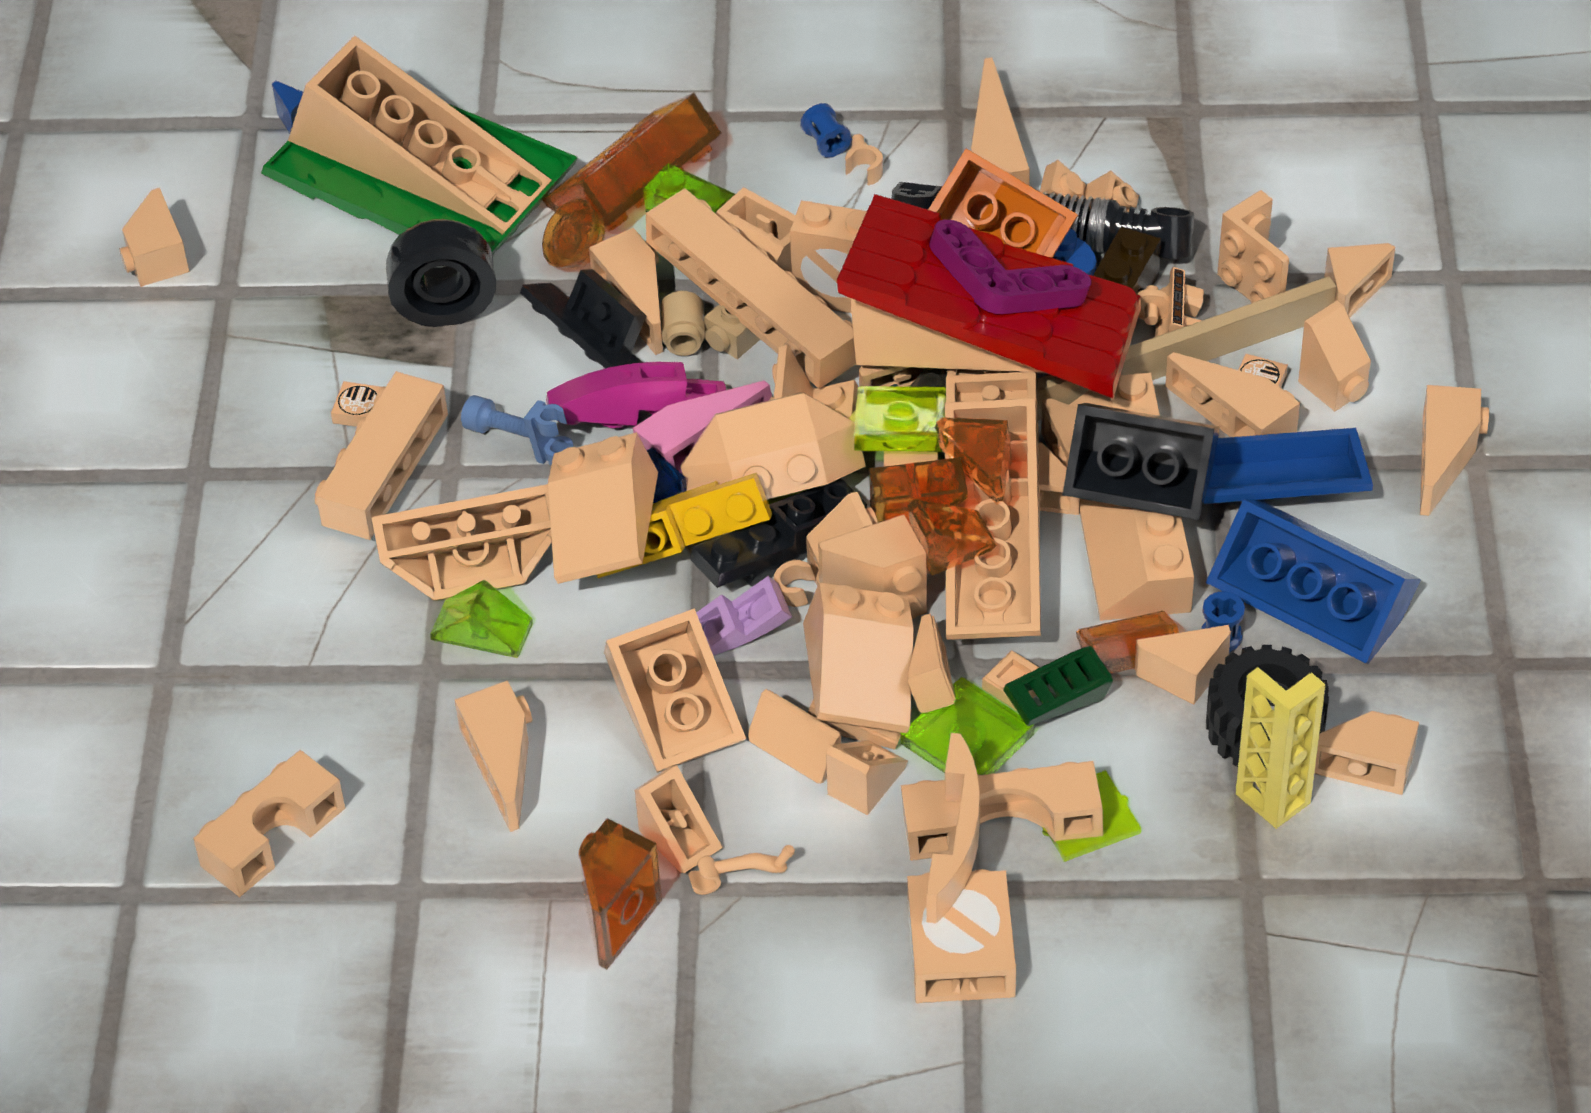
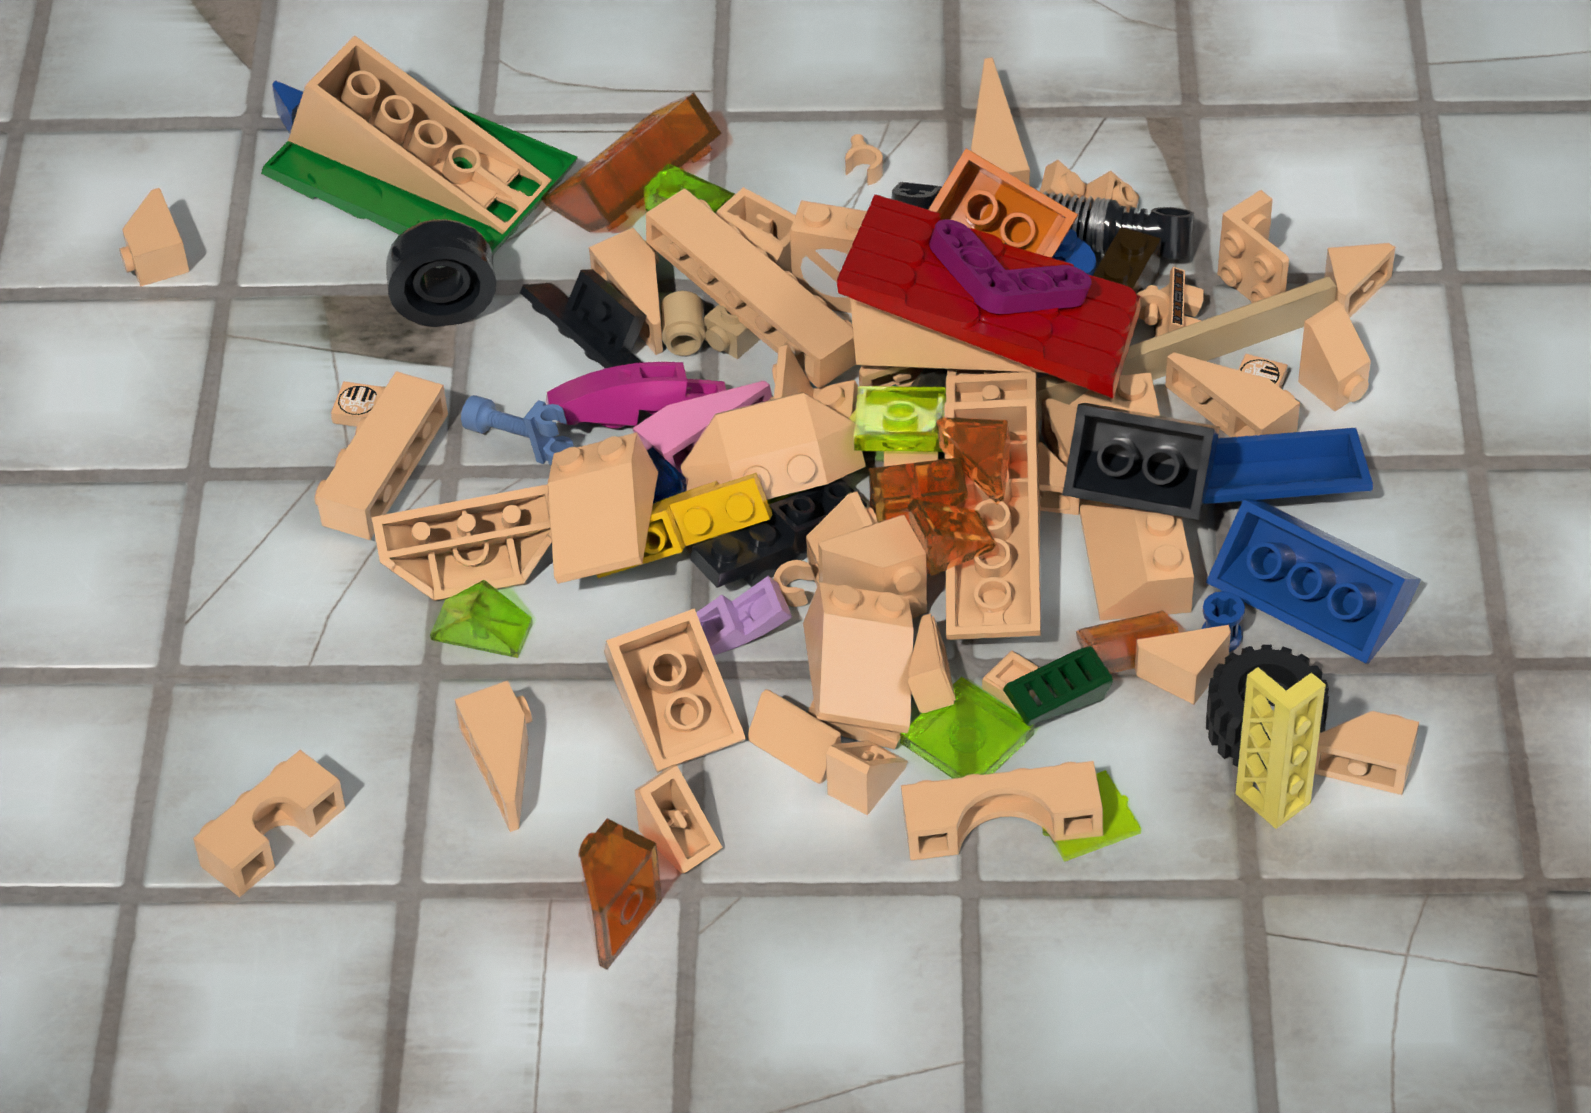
(571, 233): clear orange hat -> none
(708, 880): light nougat piece -> none
(826, 130): blue bush -> none
(951, 872): light nougat slope -> none
(969, 948): light nougat brick -> none
(1449, 438): light nougat slope -> none

